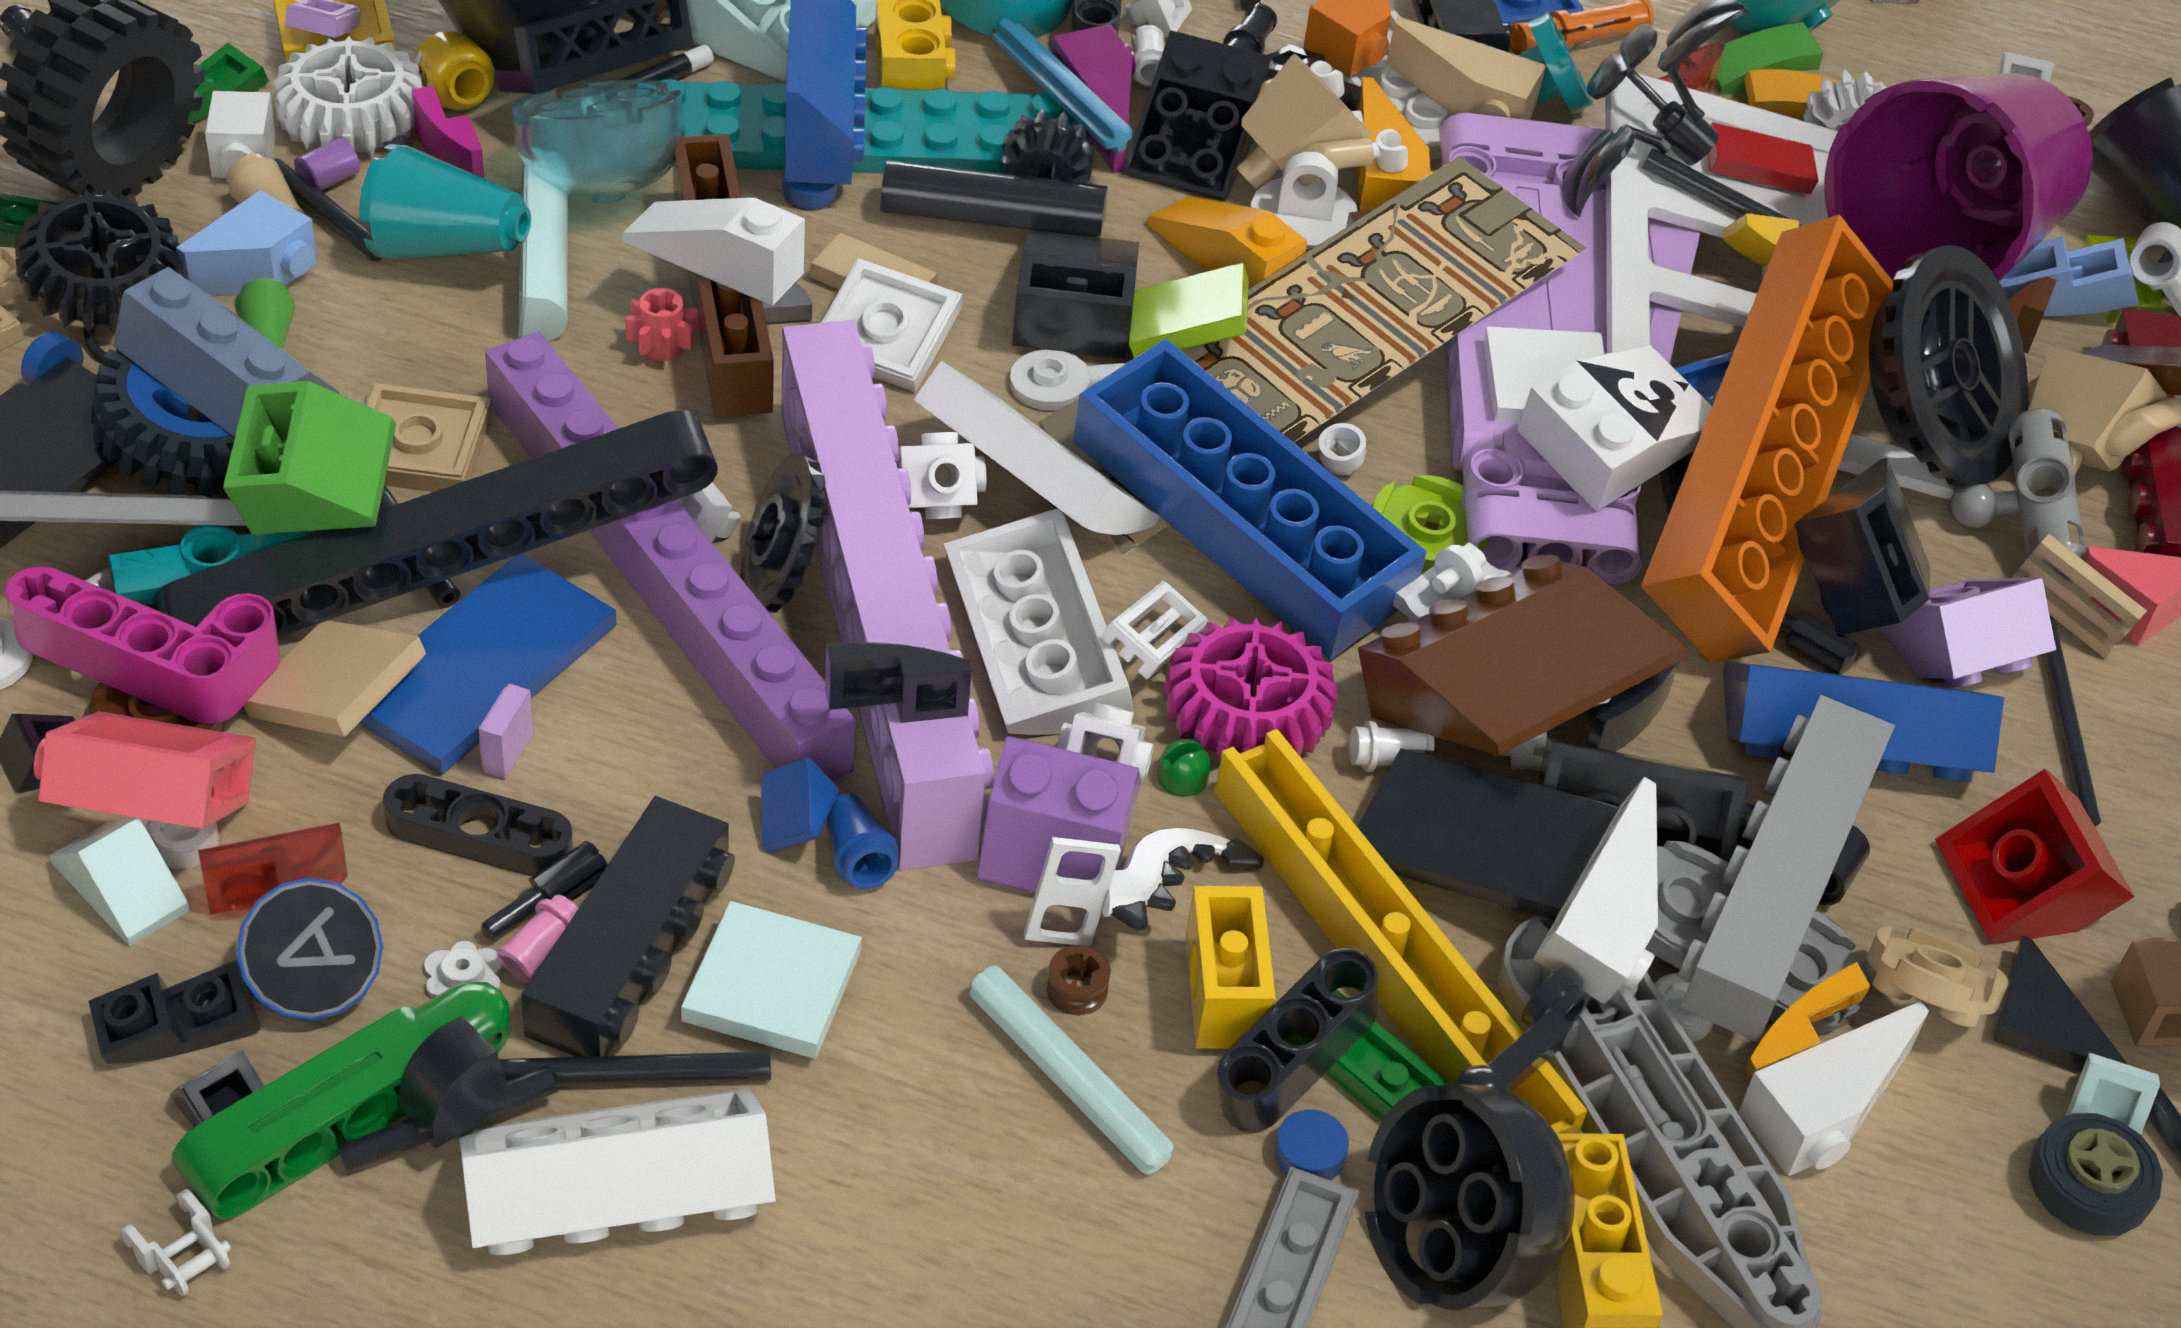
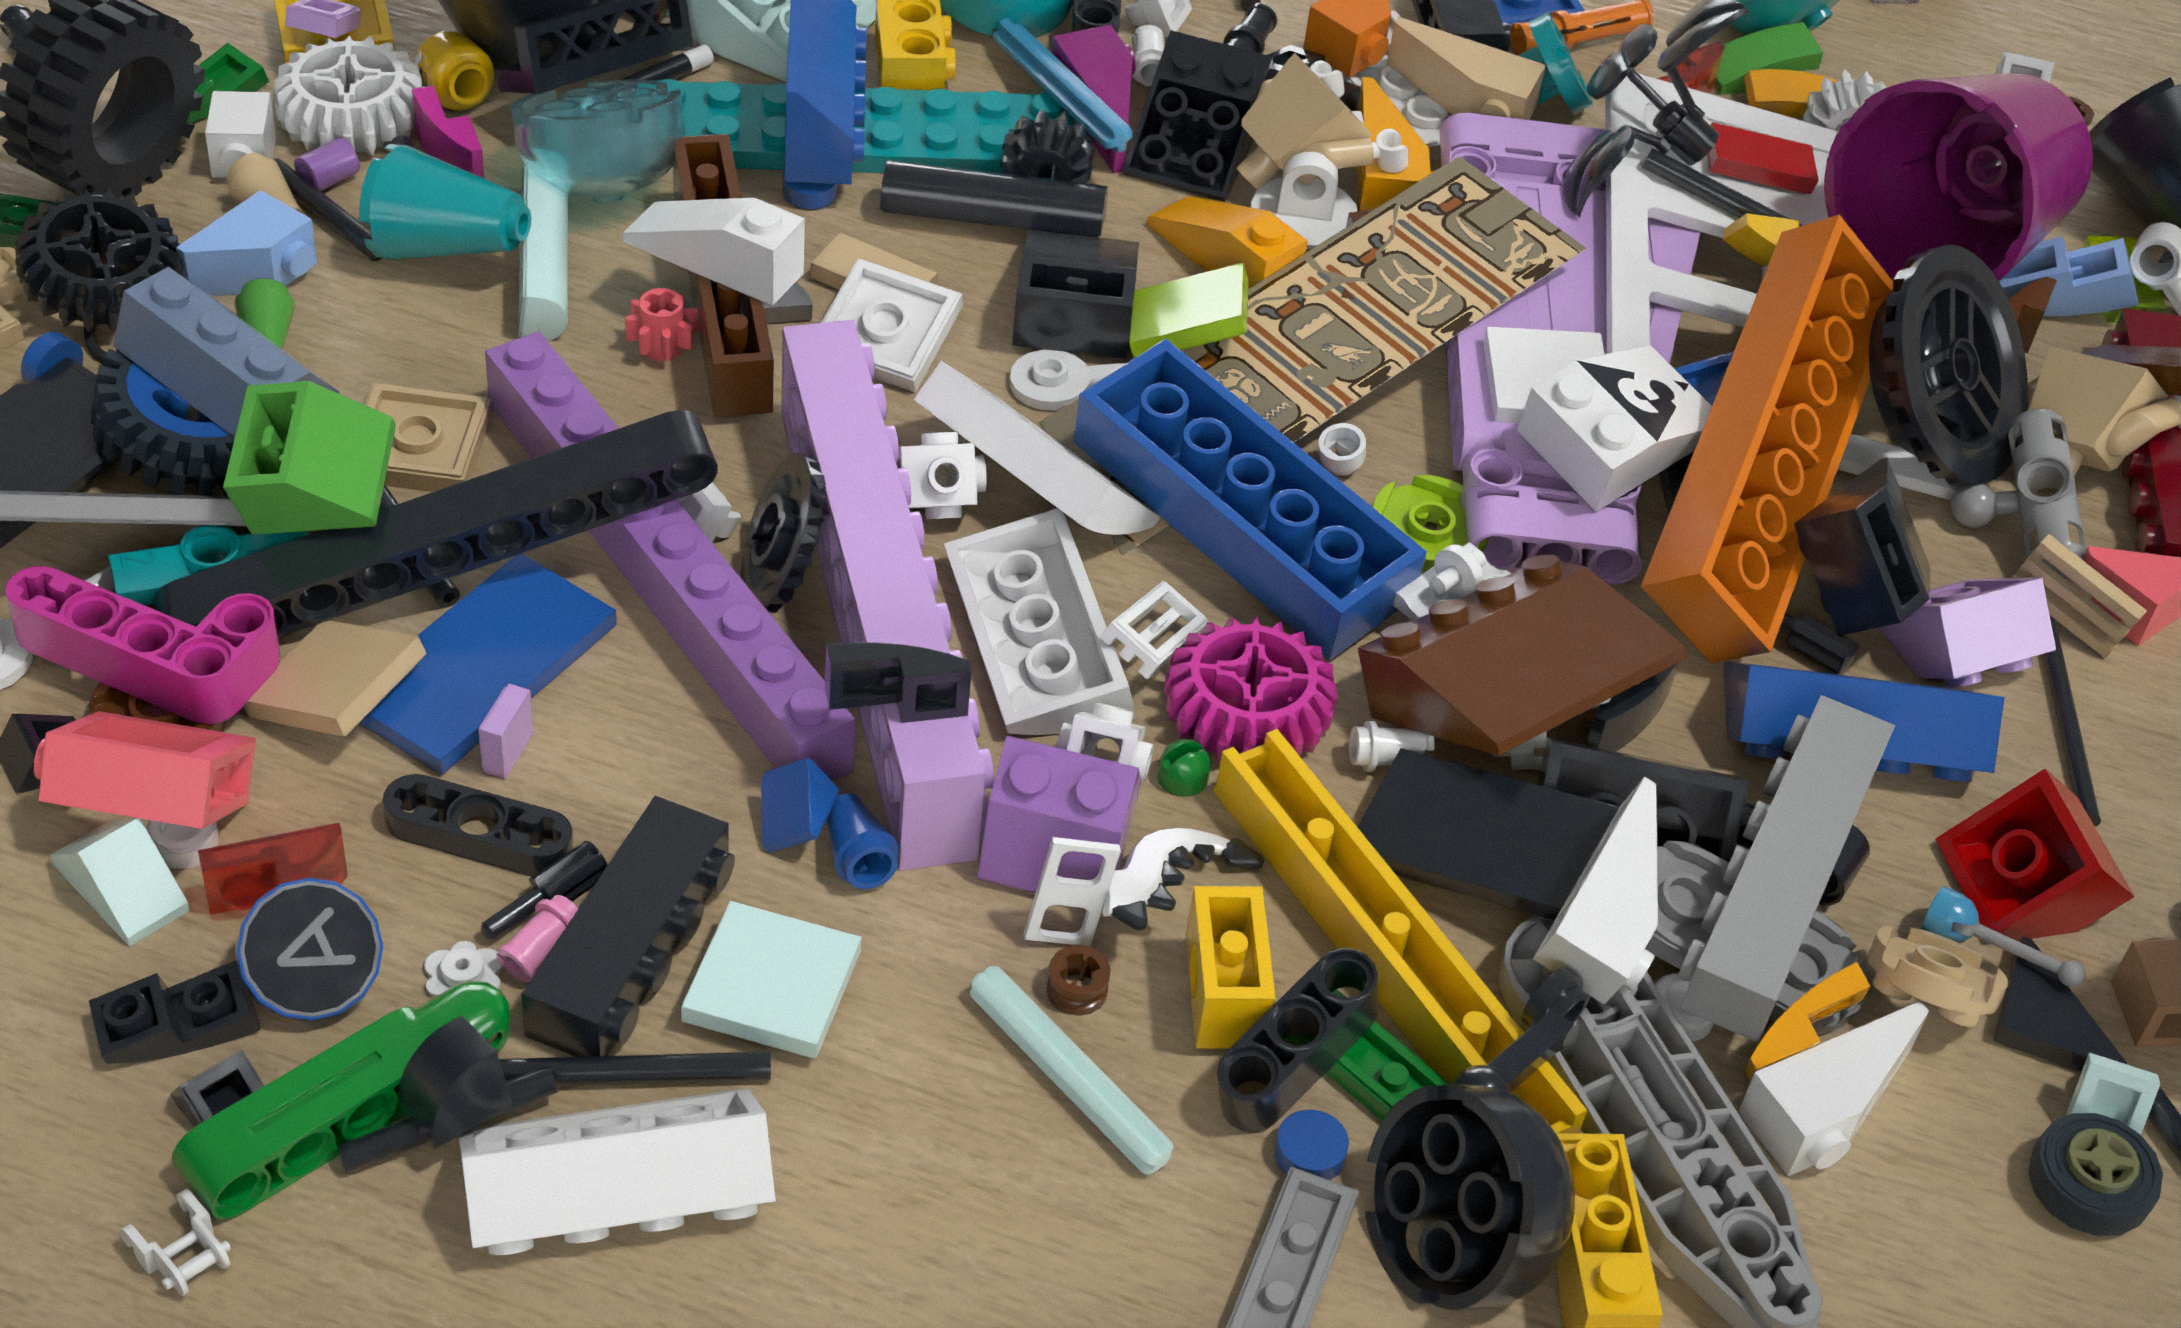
(1957, 919): none -> hinge

